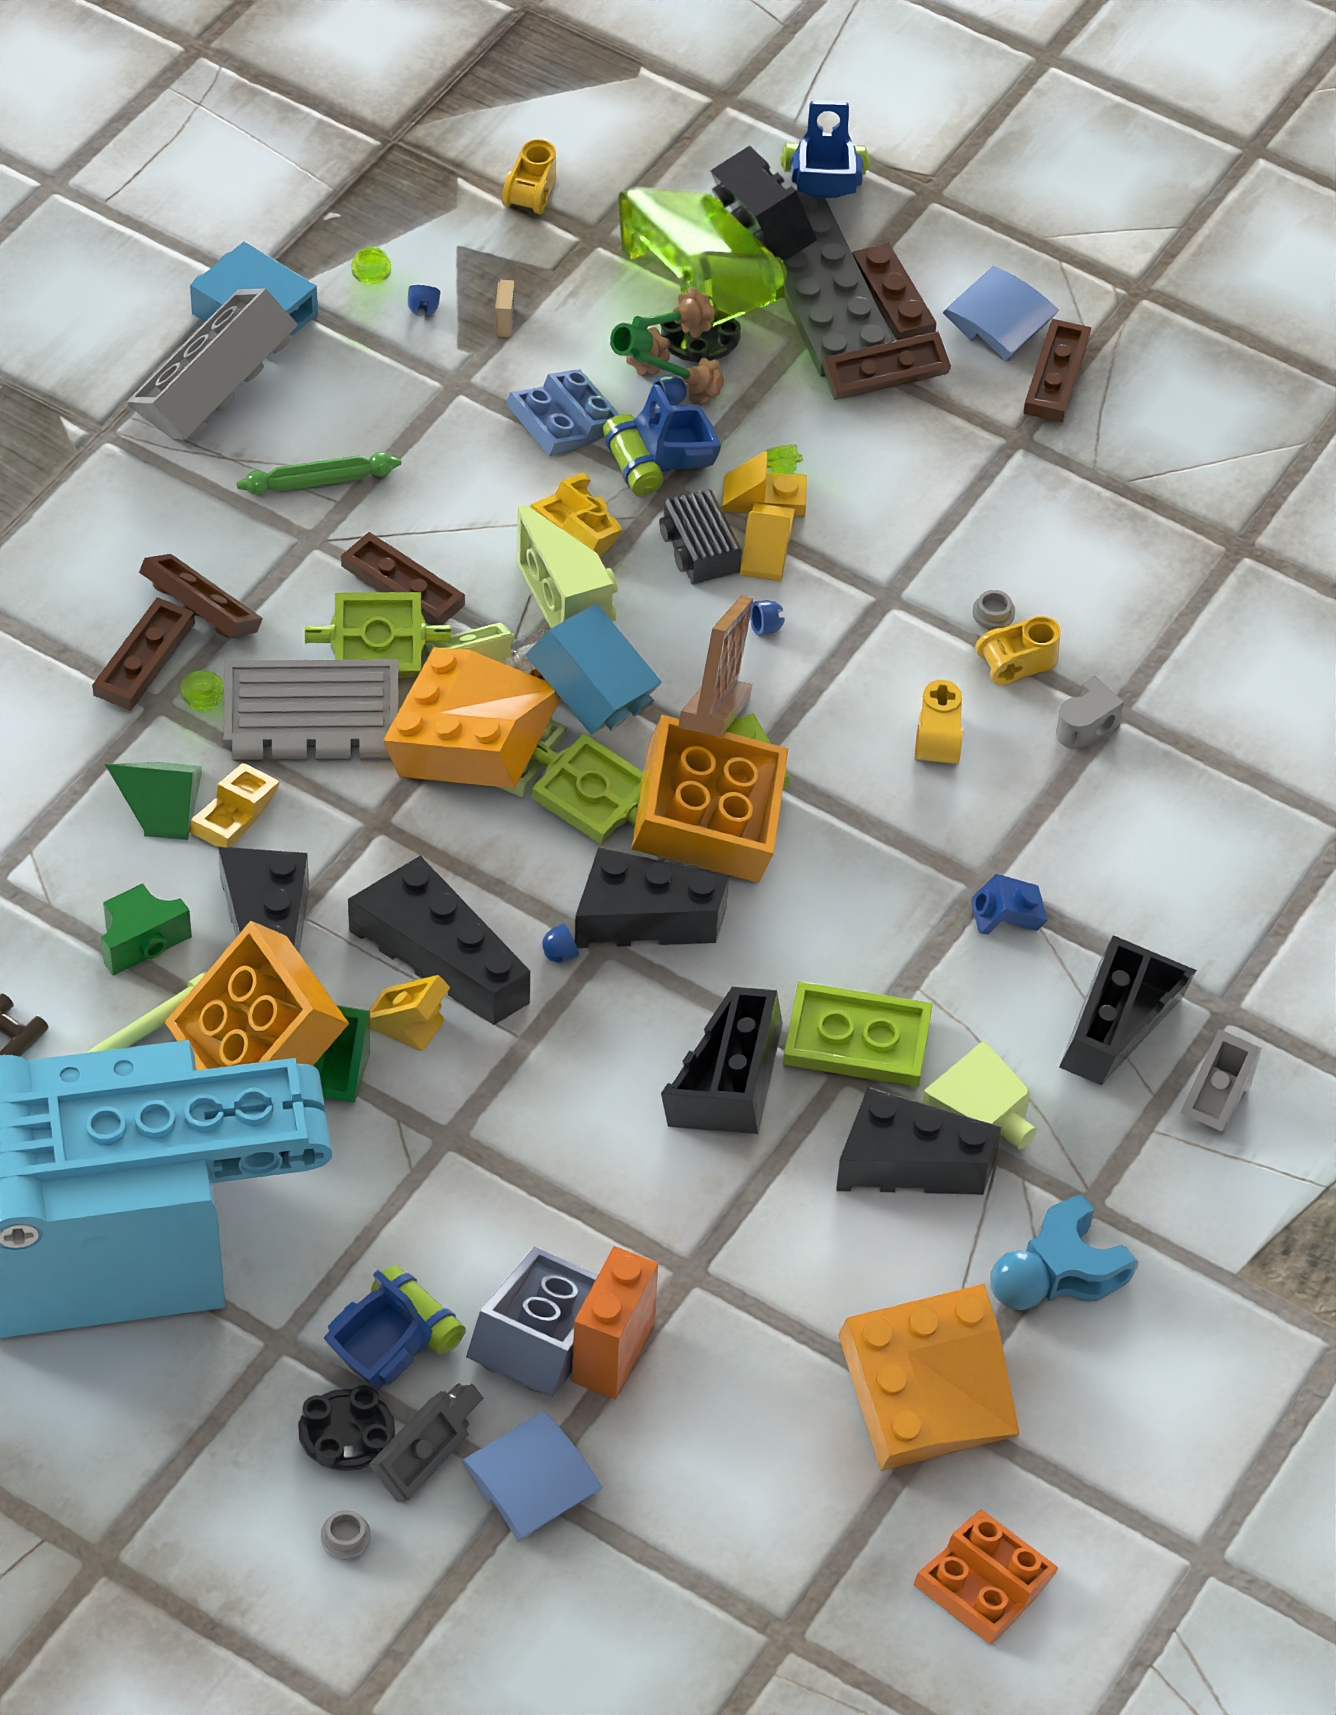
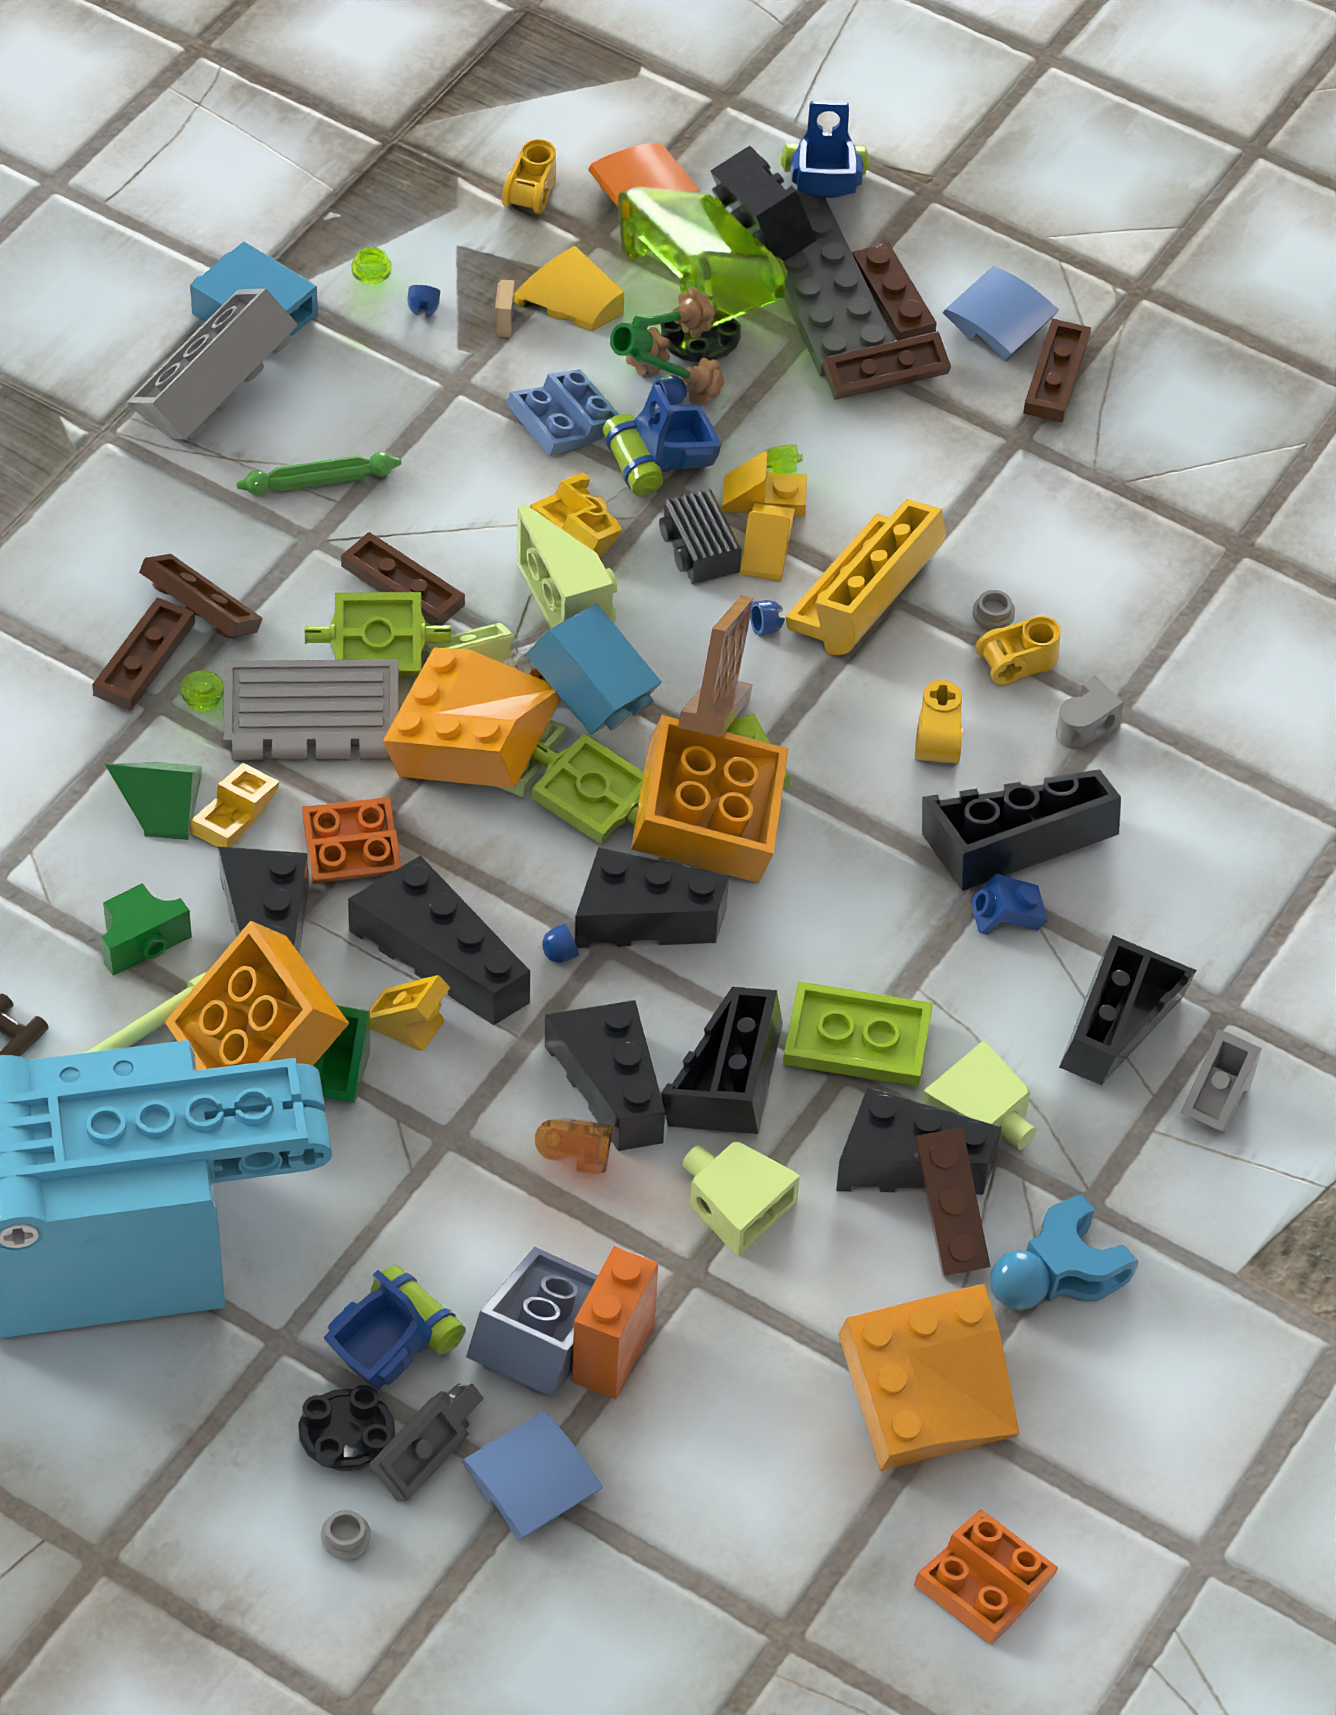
(351, 840): none -> orange slope
(574, 291): none -> yellow slope
(578, 1139): none -> clear orange leg
(612, 1068): none -> black wedge
(640, 166): none -> orange slope
(739, 1192): none -> yellowish green torso
(868, 576): none -> yellow brick
(952, 1201): none -> reddish brown plate
(1019, 825): none -> black wedge

